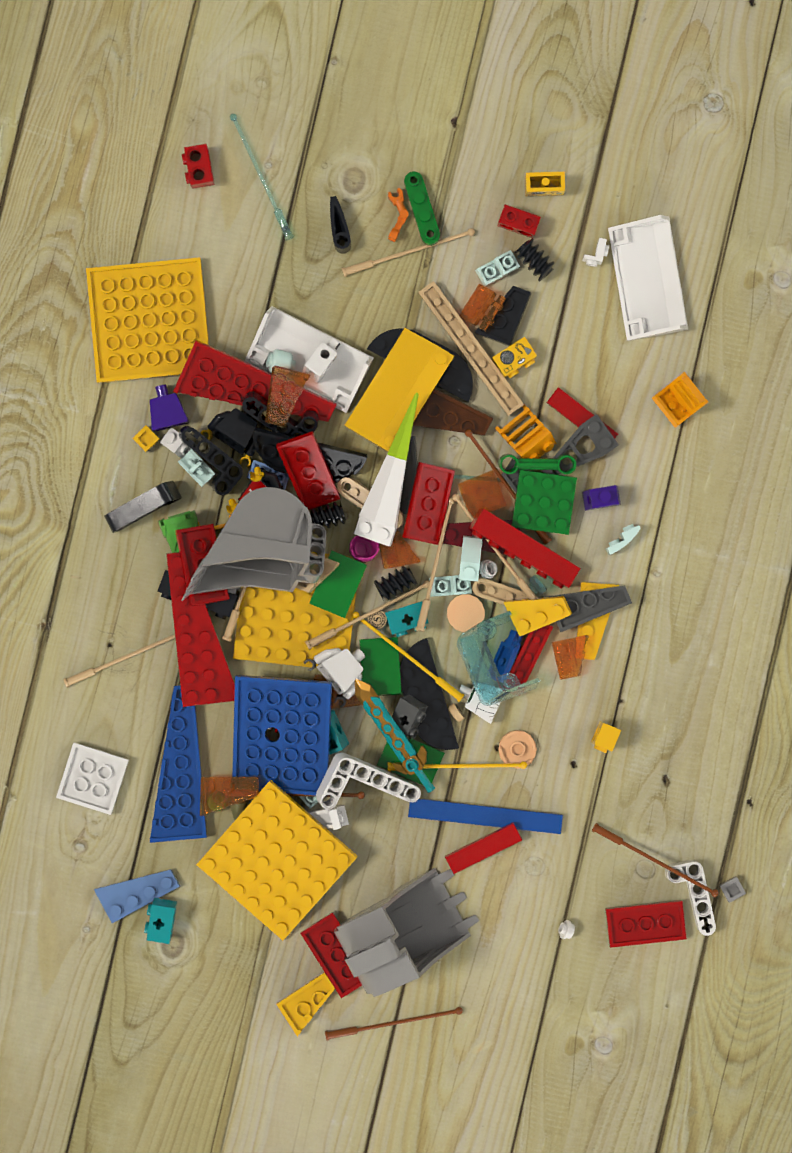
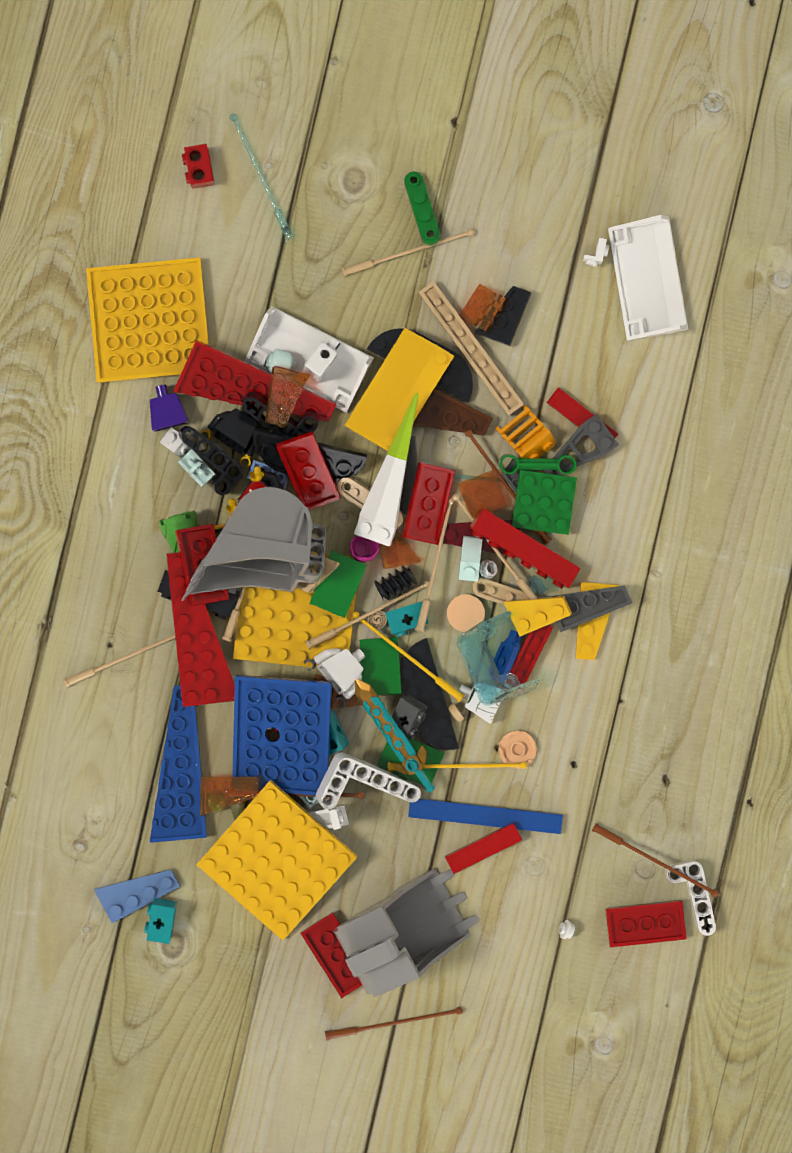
(92, 778): white plate -> none
(142, 506): beam -> none
(146, 438): yellow plate -> none
(304, 1002): yellow wing -> none
(328, 515): black piece -> none
(339, 226): black piece -> none
(398, 202): orange piece -> none
(450, 586): light aqua slope -> none
(497, 268): light aqua slope -> none
(514, 358): yellow brick -> none
(518, 221): red brick -> none
(535, 259): black piece -> none
(544, 183): yellow brick -> none
(569, 656): clear orange wing -> none
(601, 497): dark purple torso -> none
(605, 737): yellow brick -> none
(628, 534): light aqua slope -> none
(679, 399): light orange plate -> none
(732, 889): light grey plate -> none

